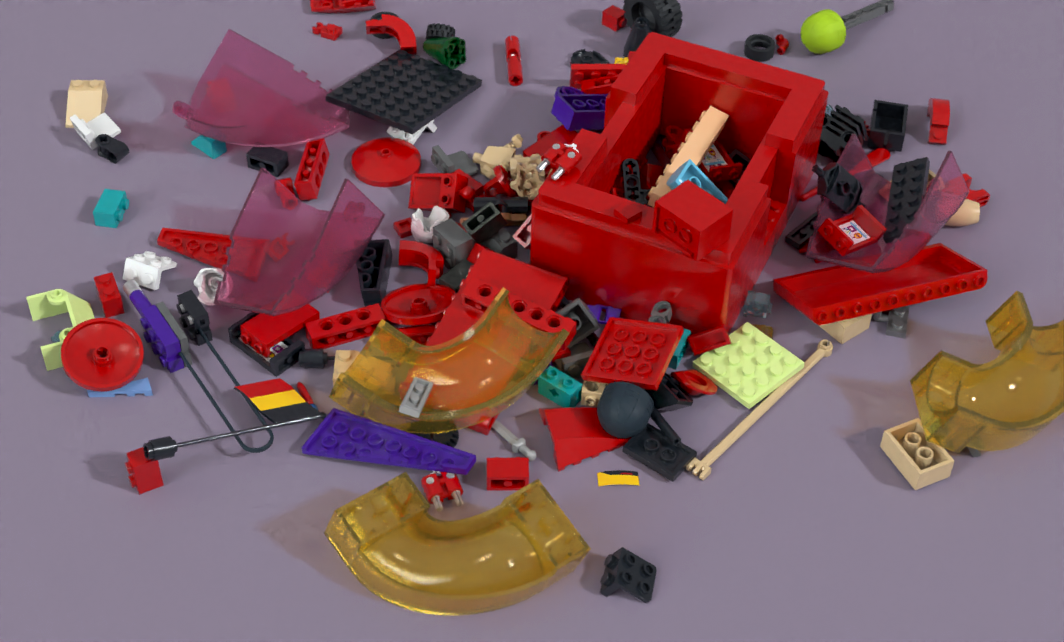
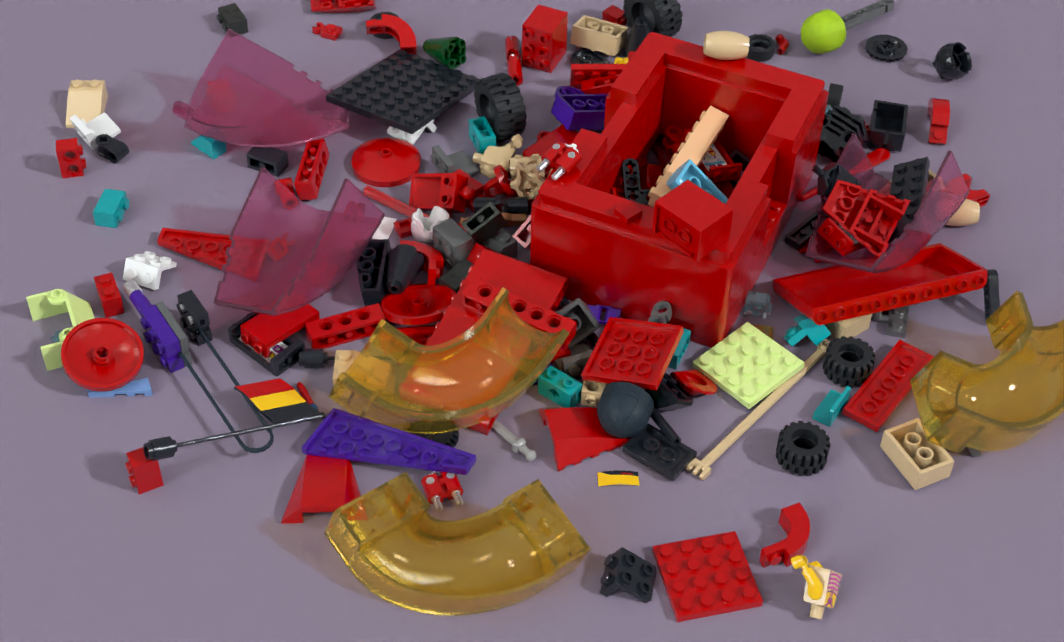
(70, 158): none -> red brick
(207, 284): white helmet -> none
(232, 18): none -> pearl dark grey brick
(321, 487): none -> red wedge
(385, 228): none -> white sticker
(390, 201): none -> red axle
(403, 267): none -> black cone
(416, 397): light grey tile -> none
(439, 31): black tyre -> none
(481, 134): none -> teal brick
(501, 104): none -> black tyre
(507, 473): red brick -> none
(544, 38): none -> red container
(599, 35): none -> tan brick
(707, 576): none -> red plate
(709, 339): red tile -> none
(726, 45): none -> tan piece
(797, 527): none -> red arch
(802, 460): none -> black tyre
(804, 327): none -> teal brick
(820, 585): none -> torso
(831, 406): none -> teal panel
(835, 94): none -> black tyre
(848, 361): none -> black tyre
(865, 214): none -> red wedge
(886, 386): none -> red plate
(896, 47): none -> black gear
(952, 61): none -> black piece
(991, 293): none -> black beam

